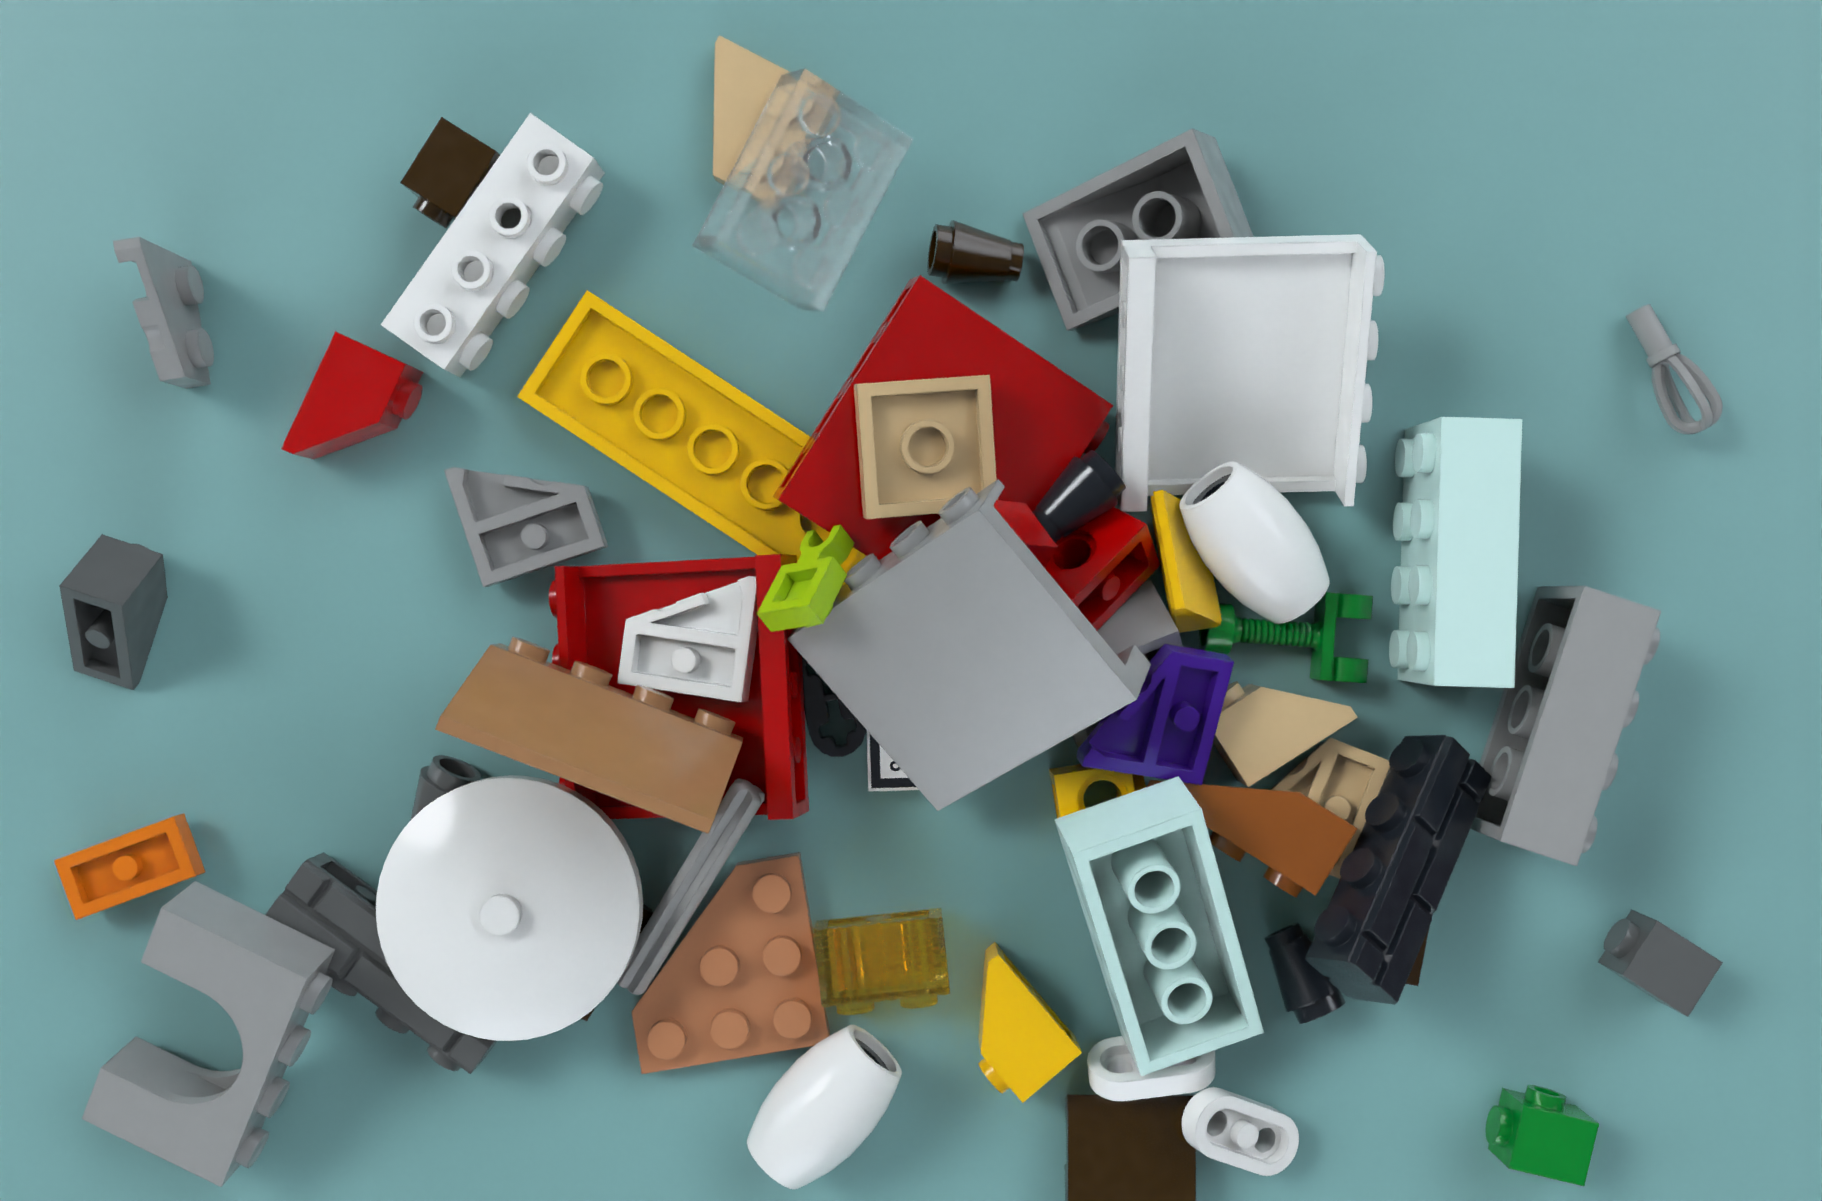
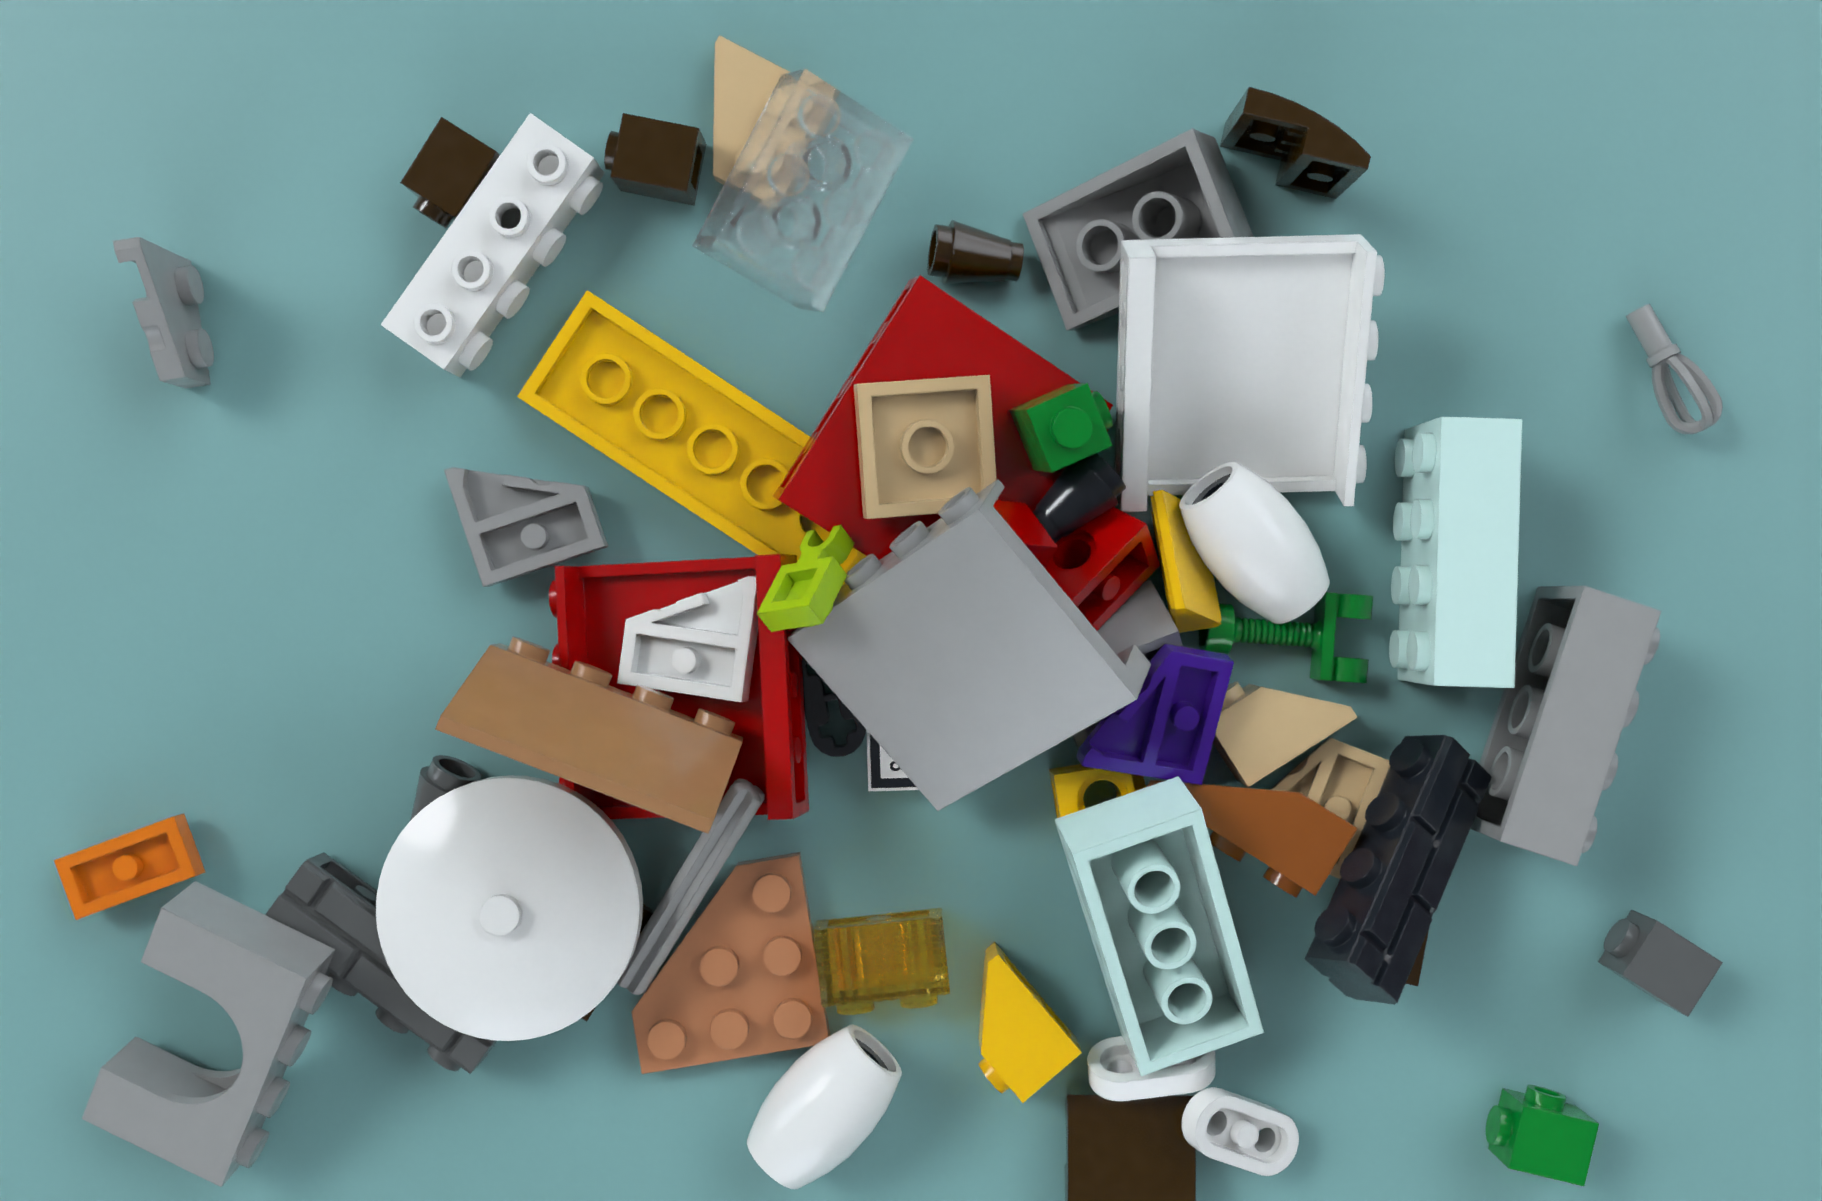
(114, 609): dark grey slope -> none
(352, 399): red slope -> none
(656, 158): none -> dark brown brick
(1063, 426): none -> green brick
(1300, 984): black cone -> none
(1311, 149): none -> dark brown slope

